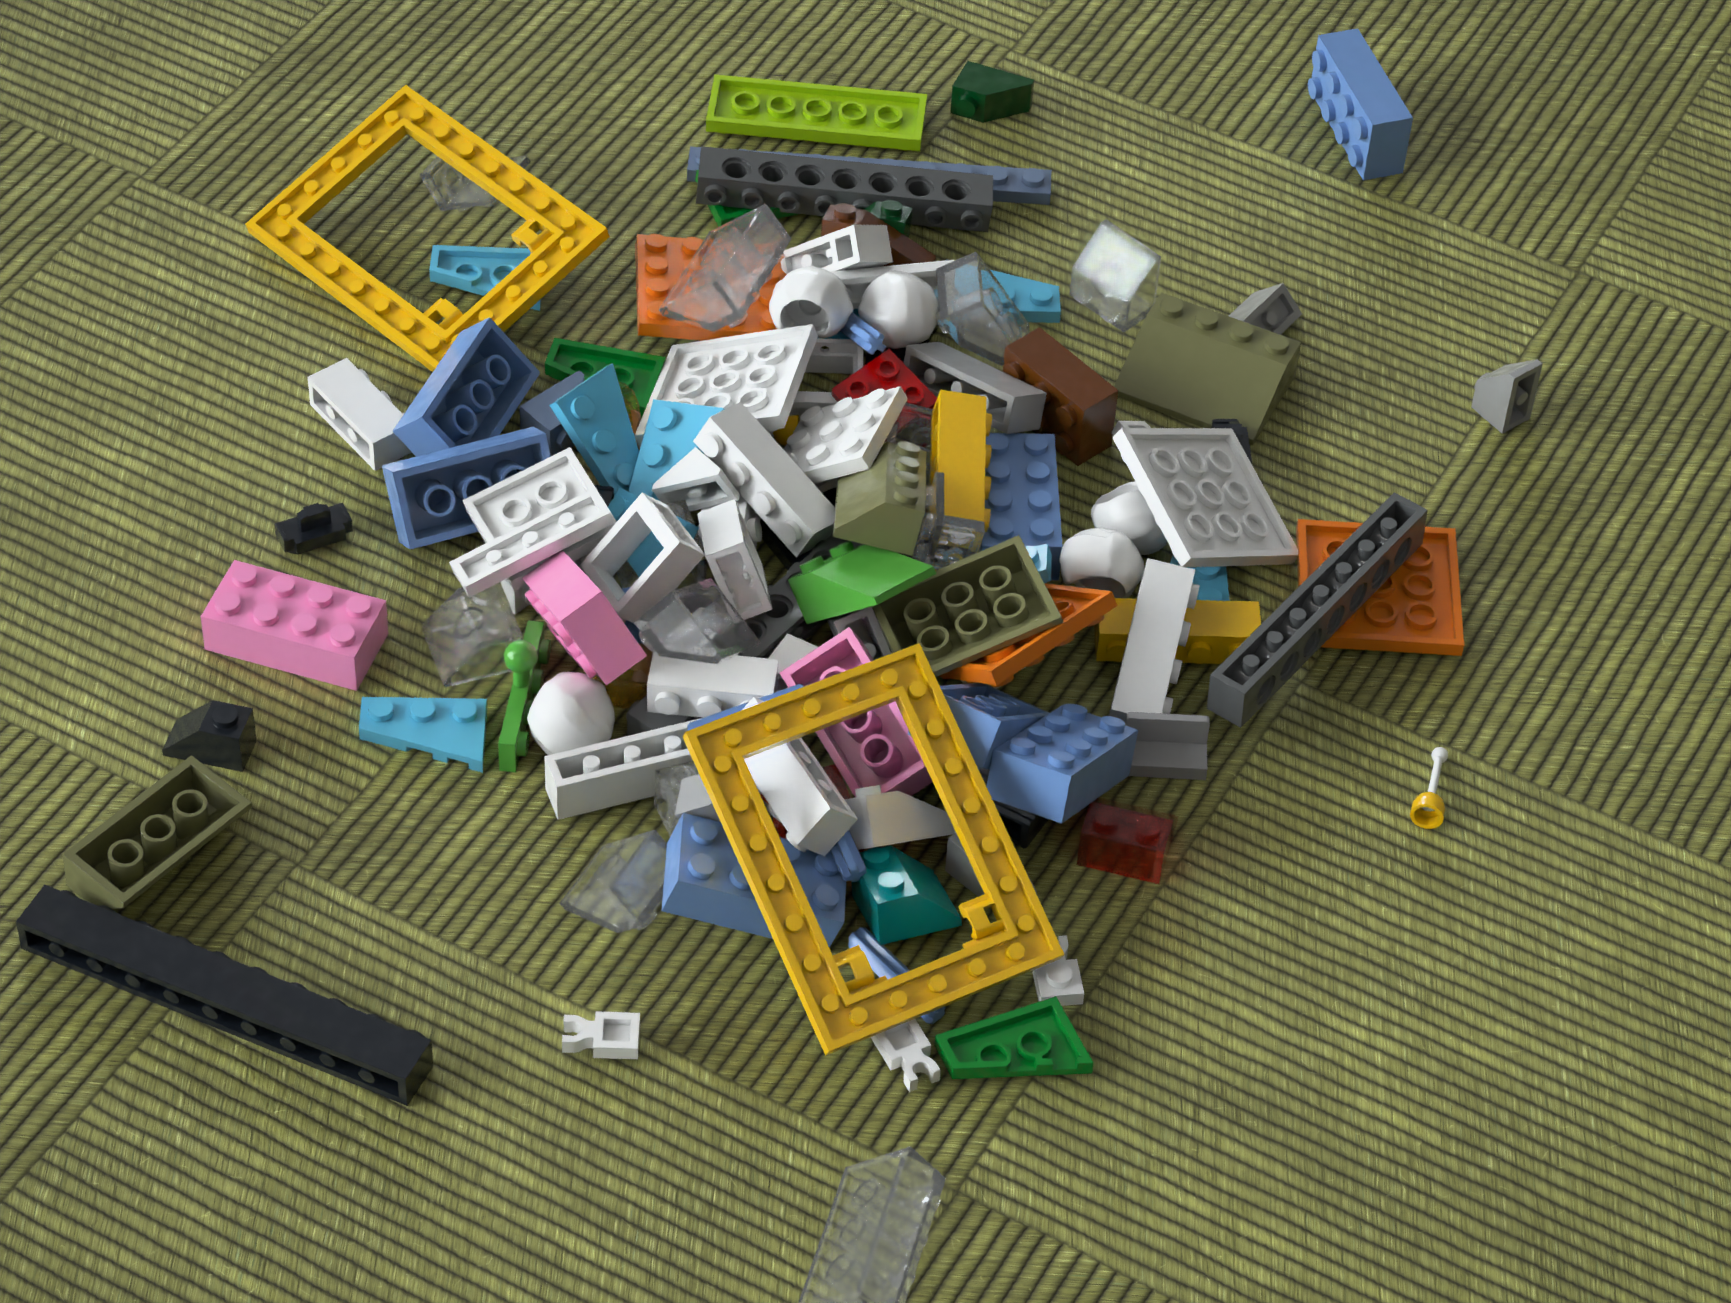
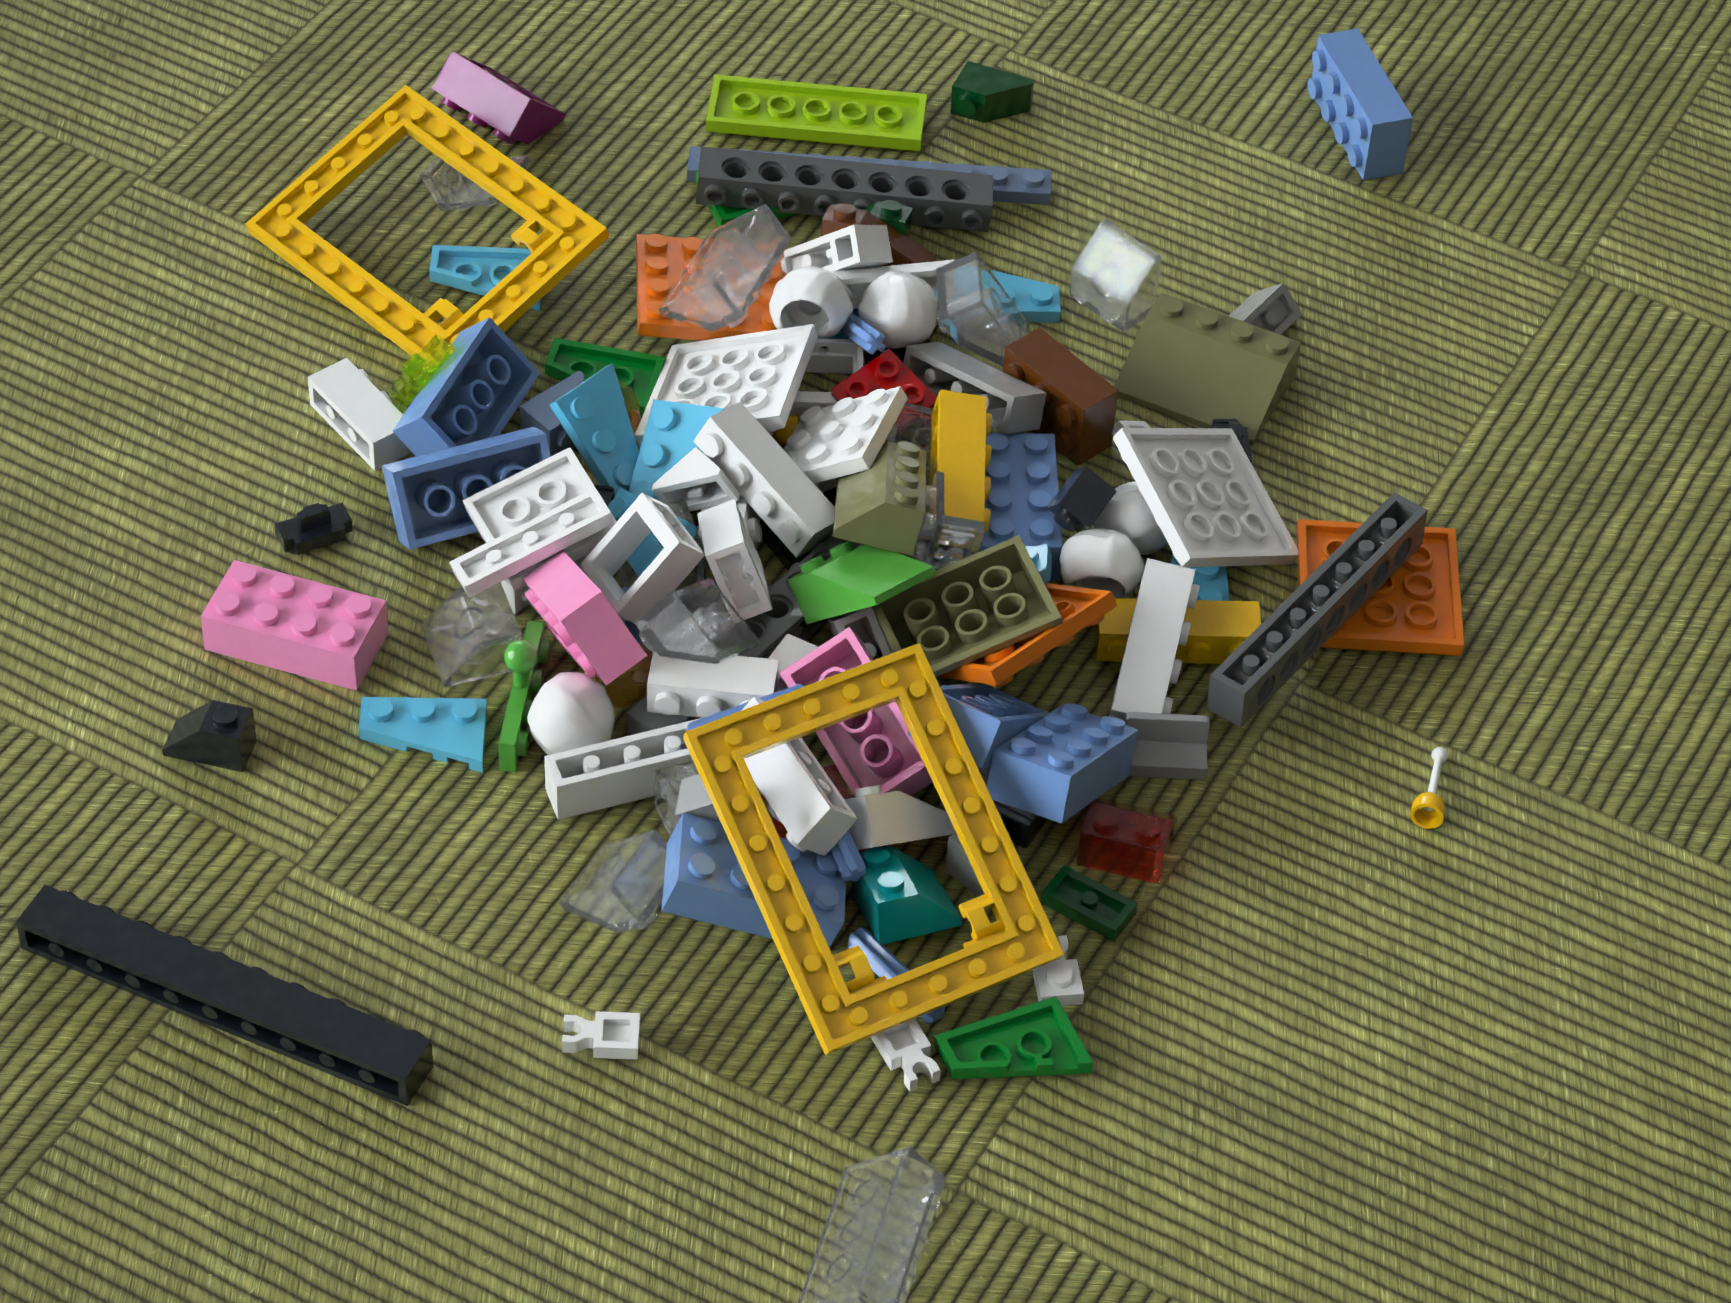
(152, 835): olive slope -> none
(420, 370): none -> clear neon green plate
(495, 100): none -> slope
(1081, 500): none -> black brick
(1089, 903): none -> dark green plate
(1507, 394): light grey slope -> none

